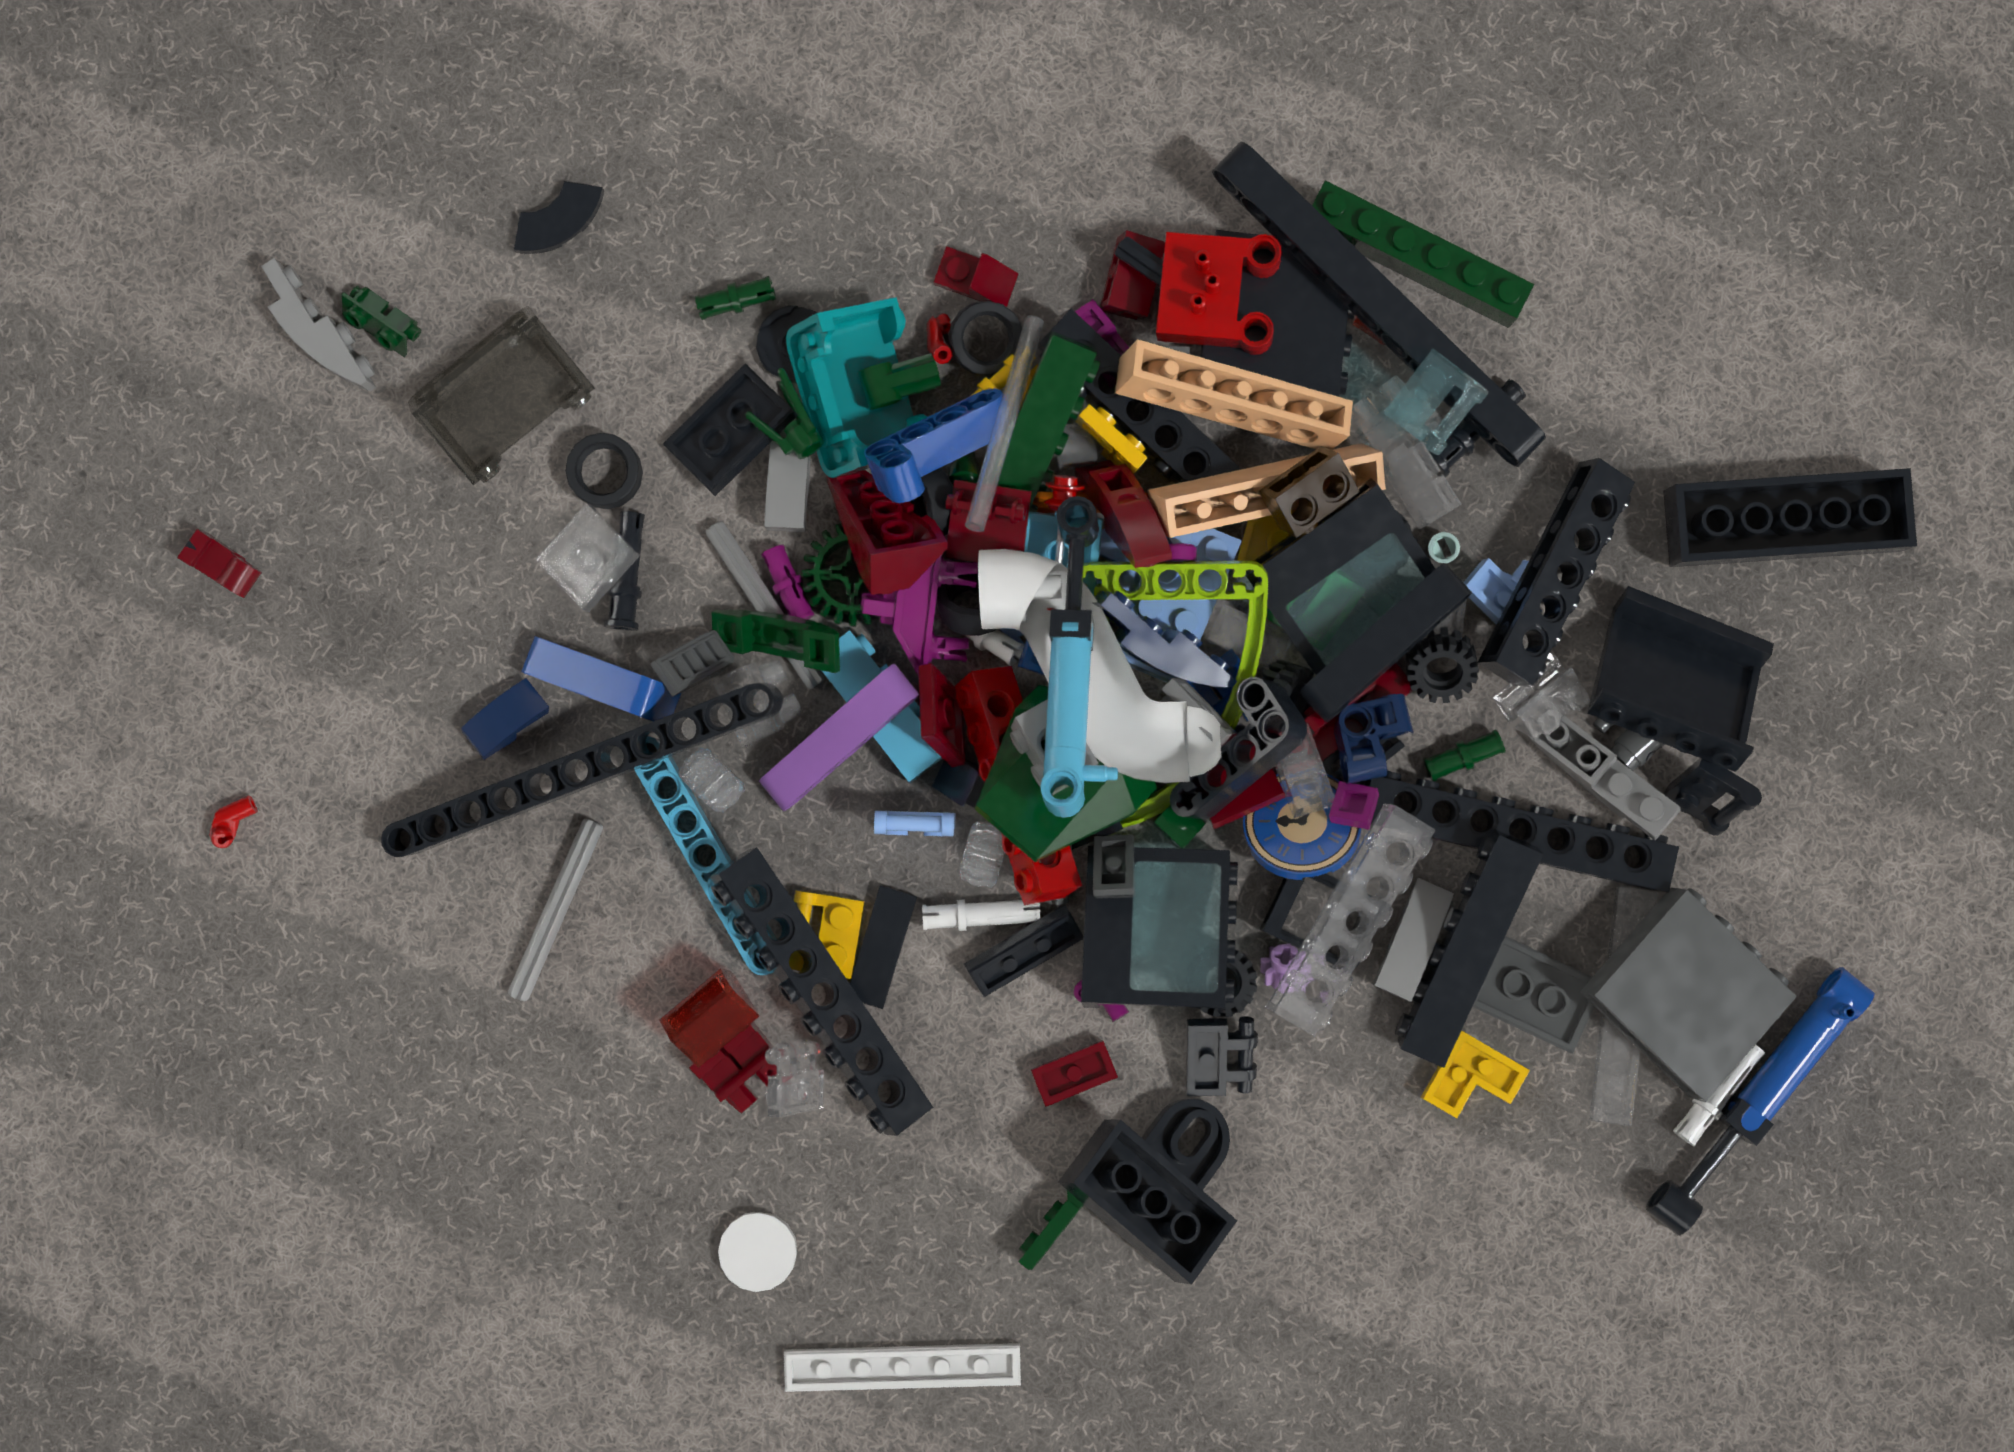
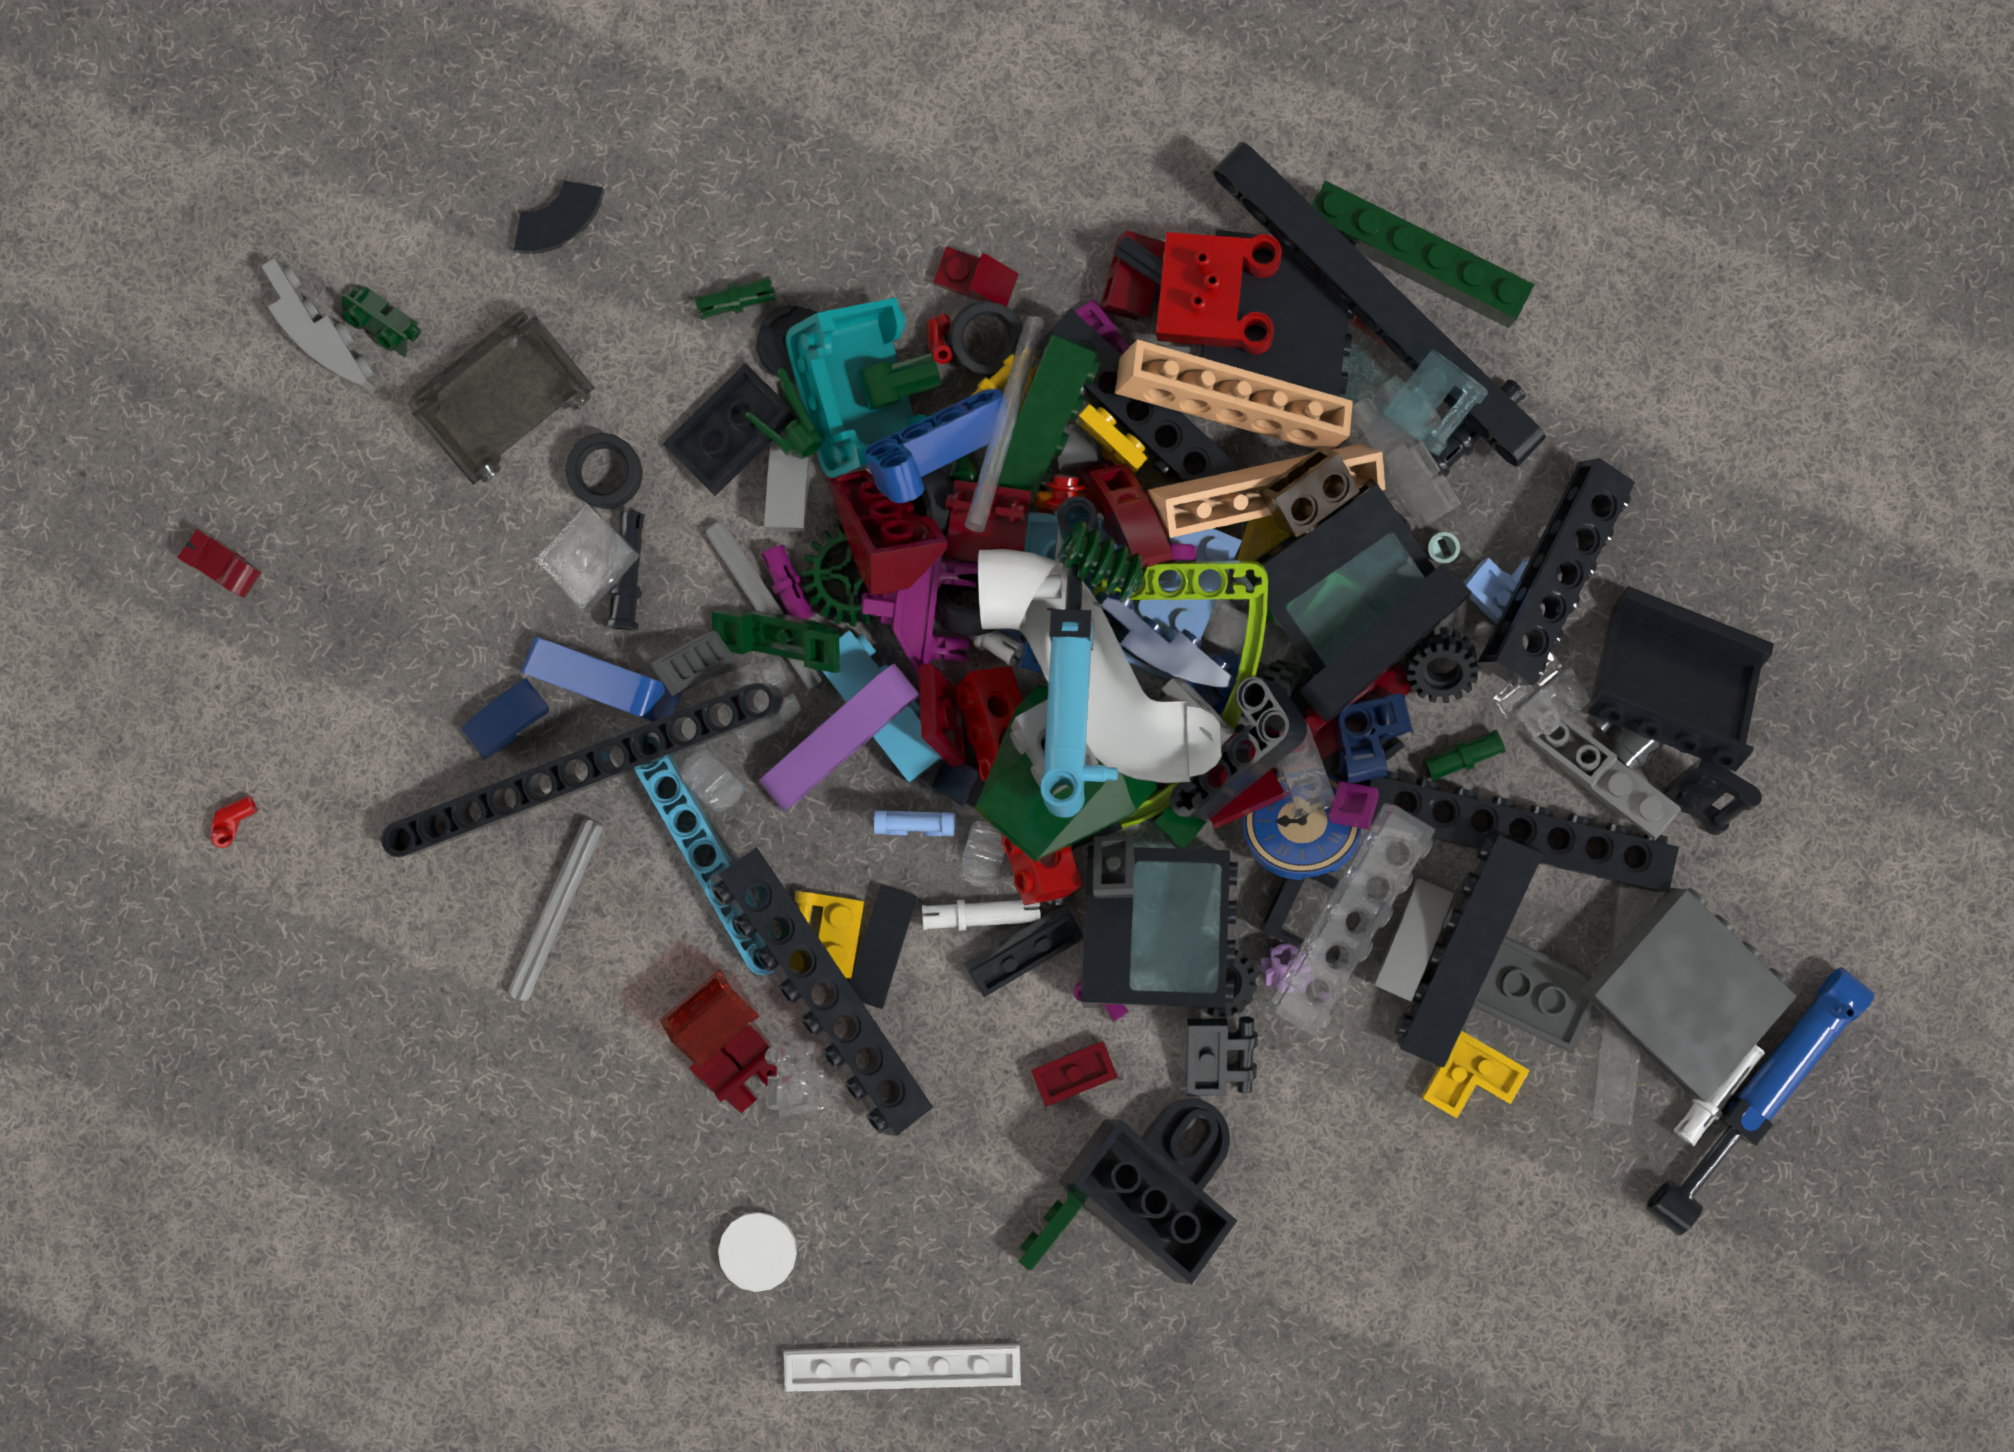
(1102, 560): none -> dark green piece
(1790, 517): black brick -> none

